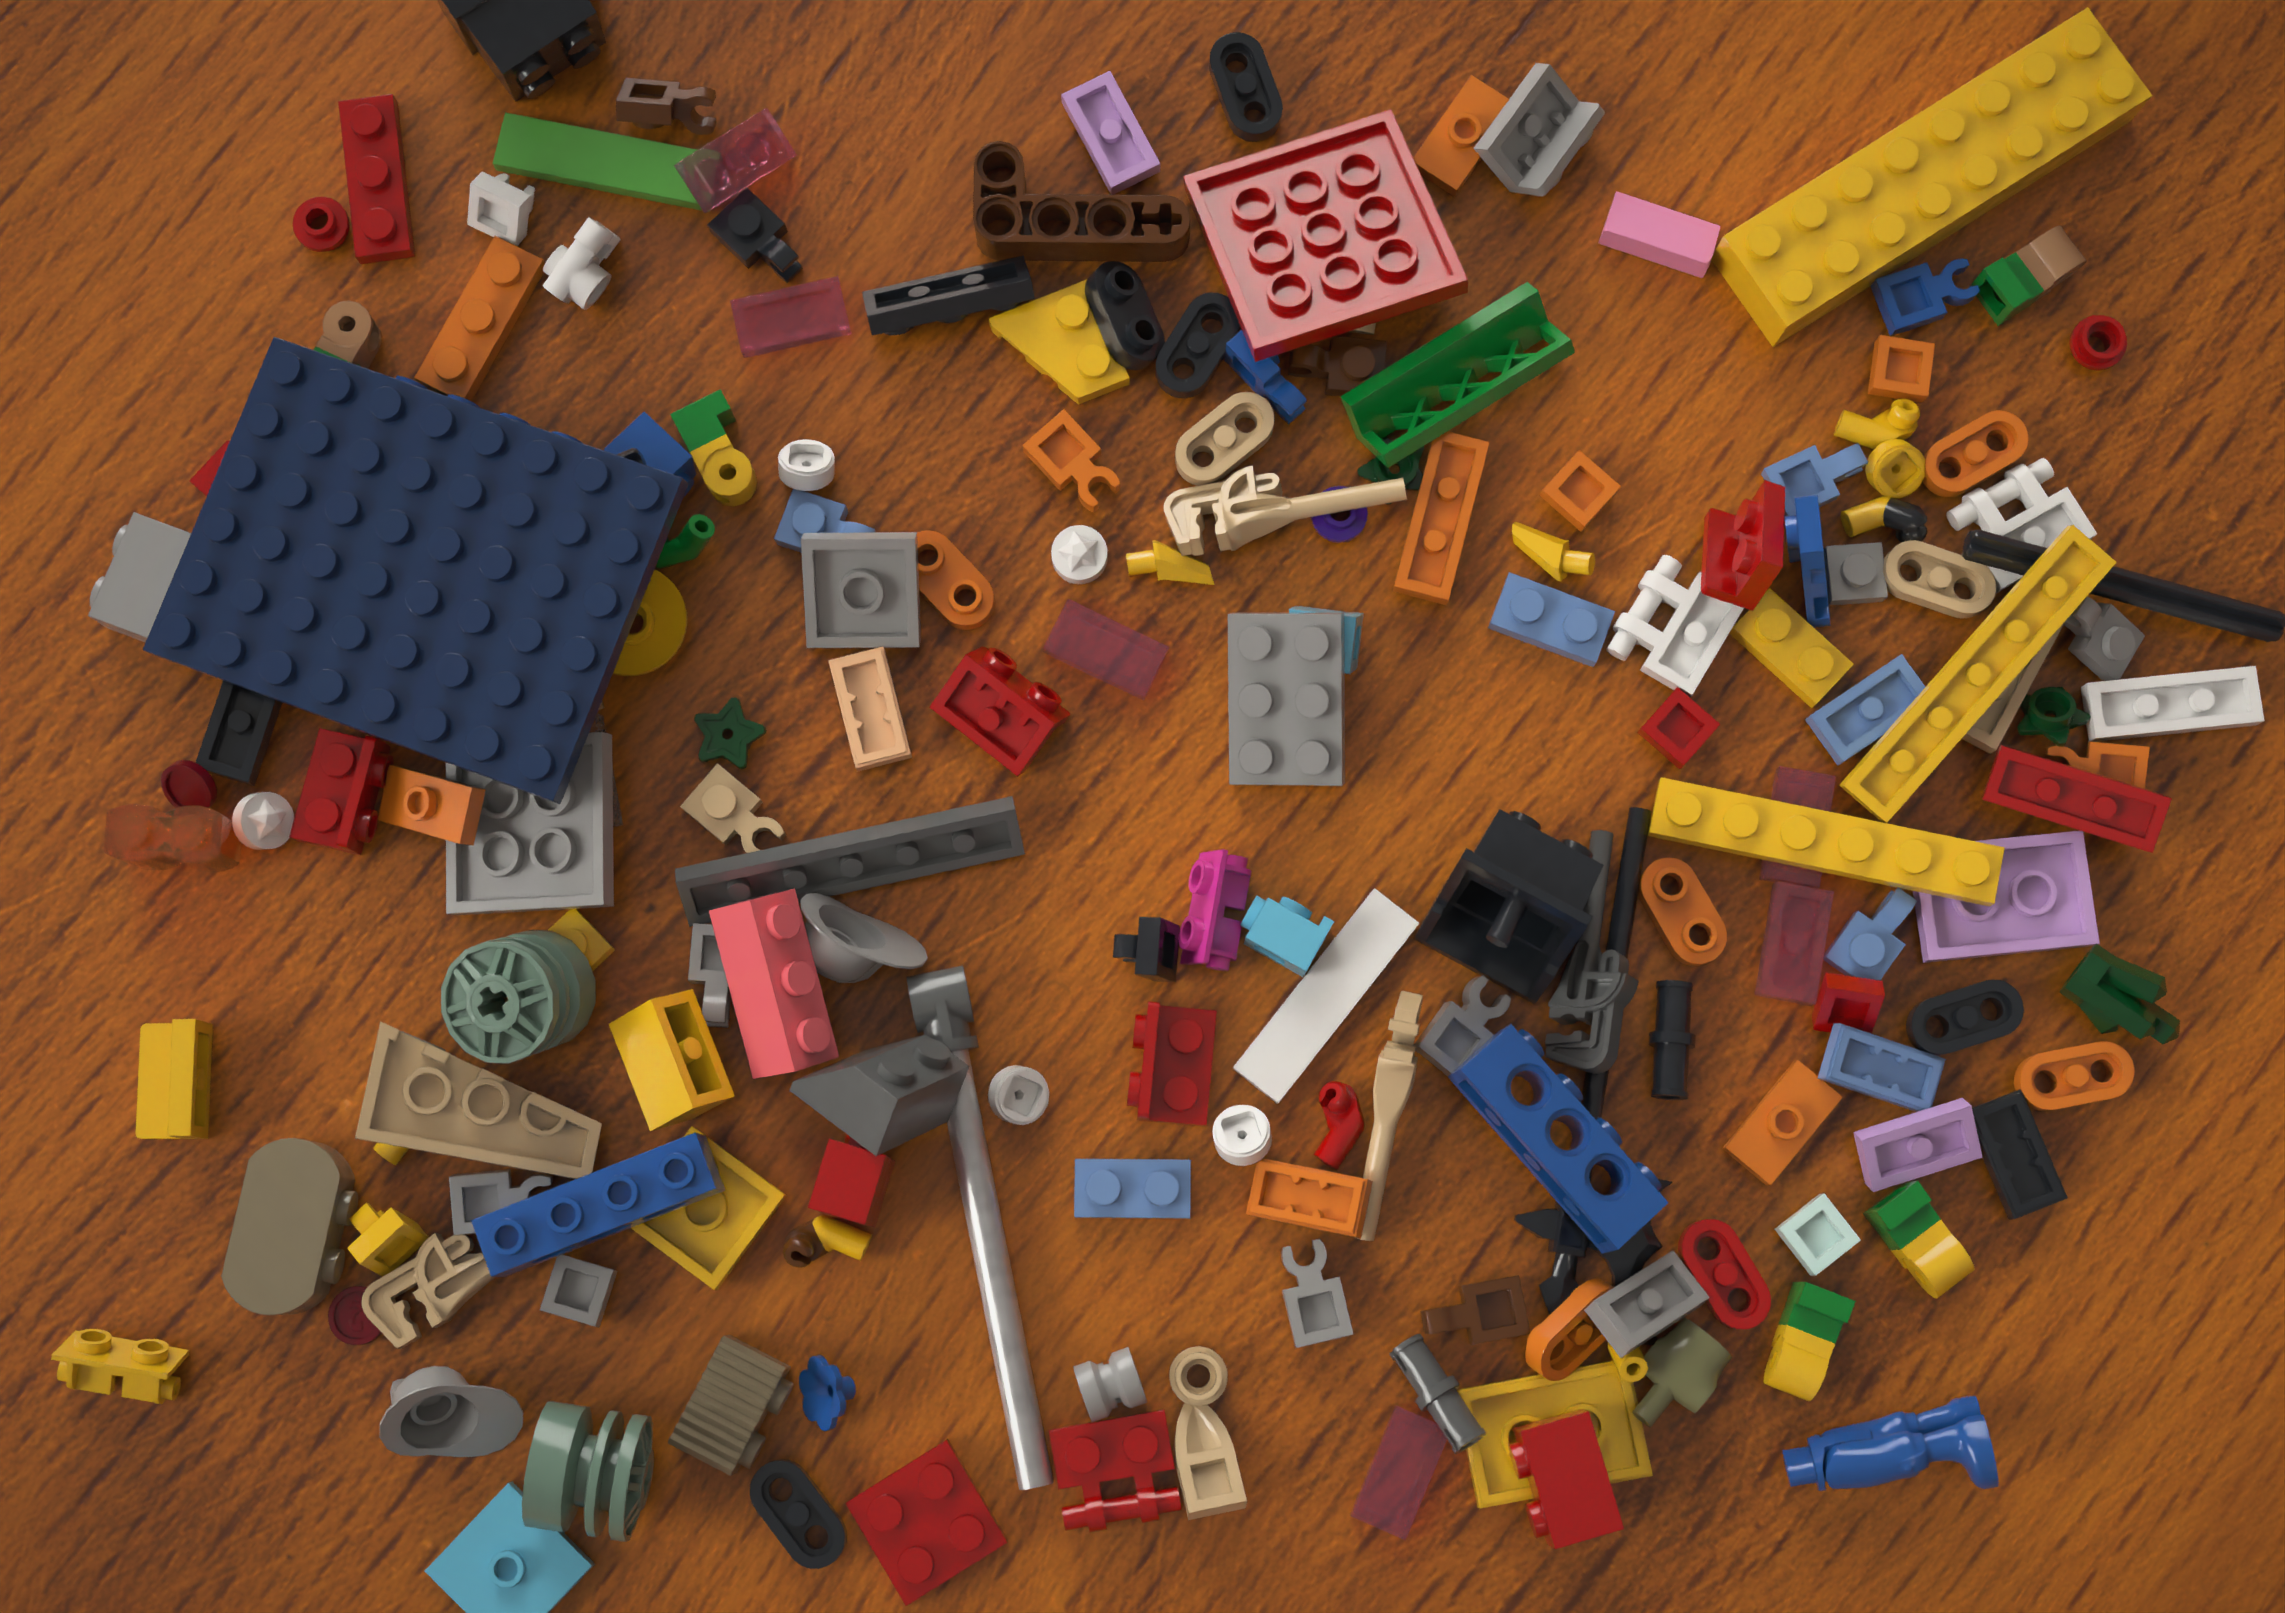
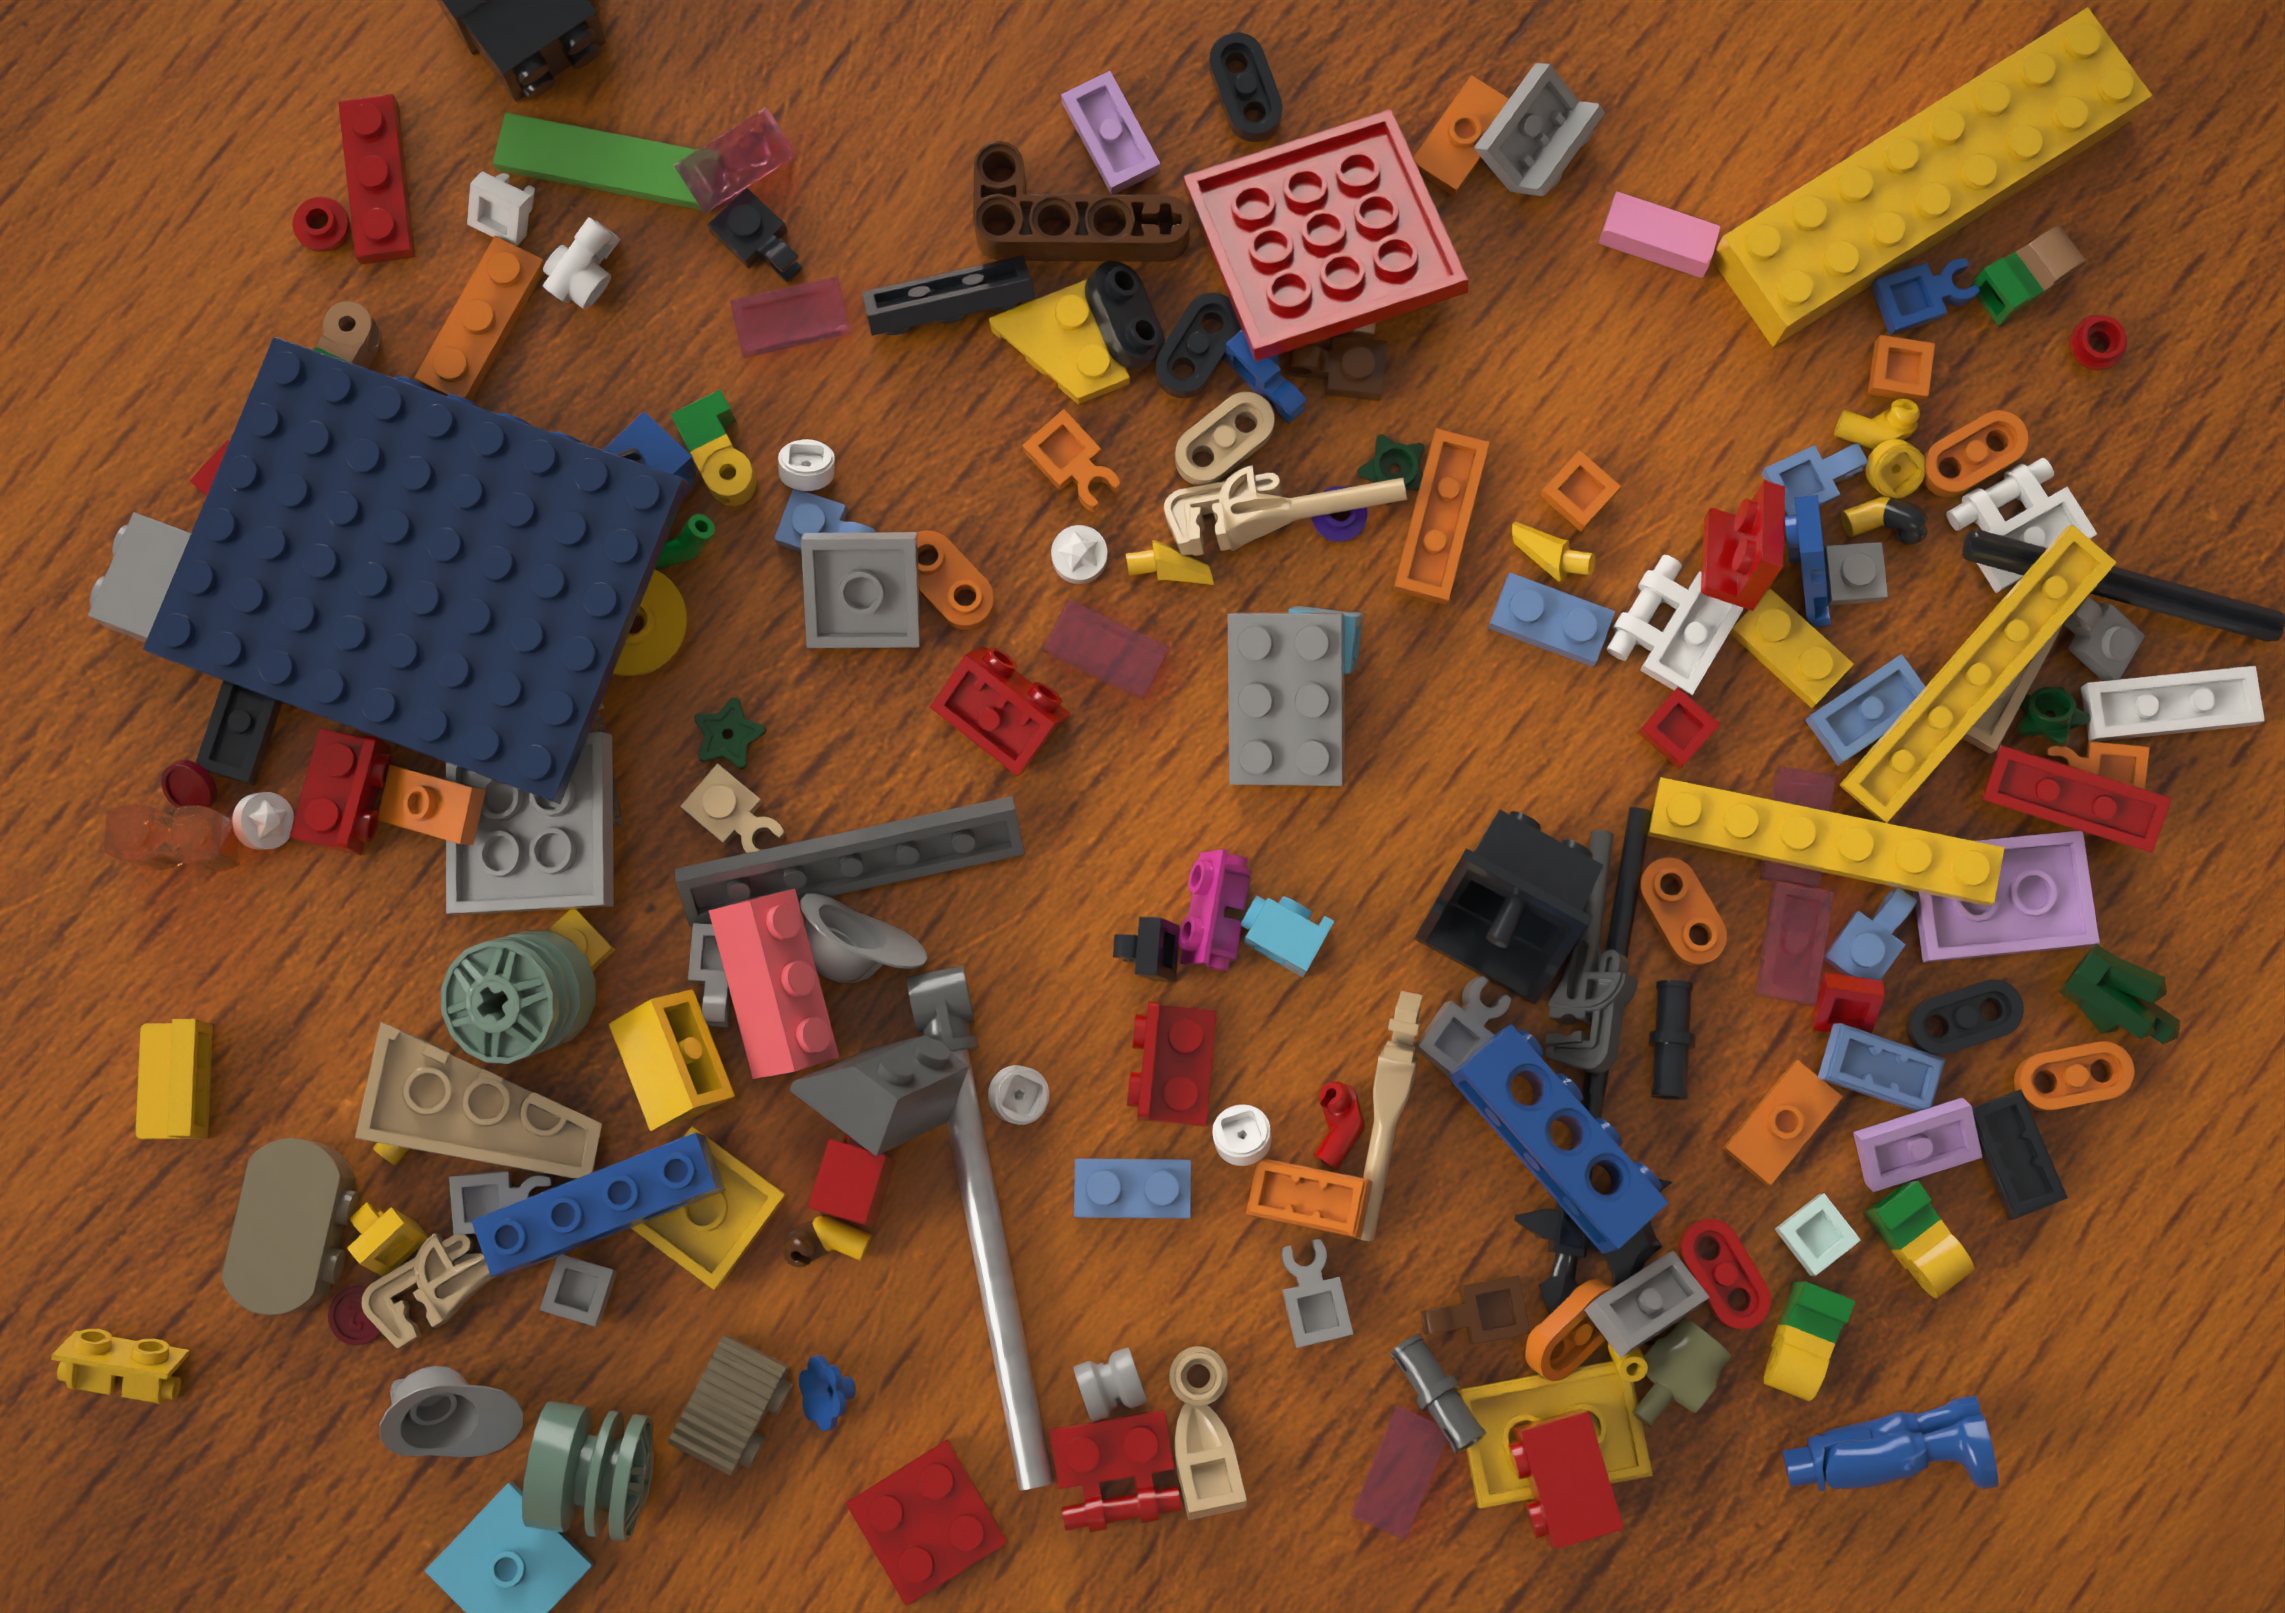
(658, 103): reddish brown plate -> none
(795, 1516): black plate -> none
(870, 709): light nougat plate -> none
(1325, 996): white tile -> none
(1449, 372): green fence -> none
(1936, 575): tan plate -> none

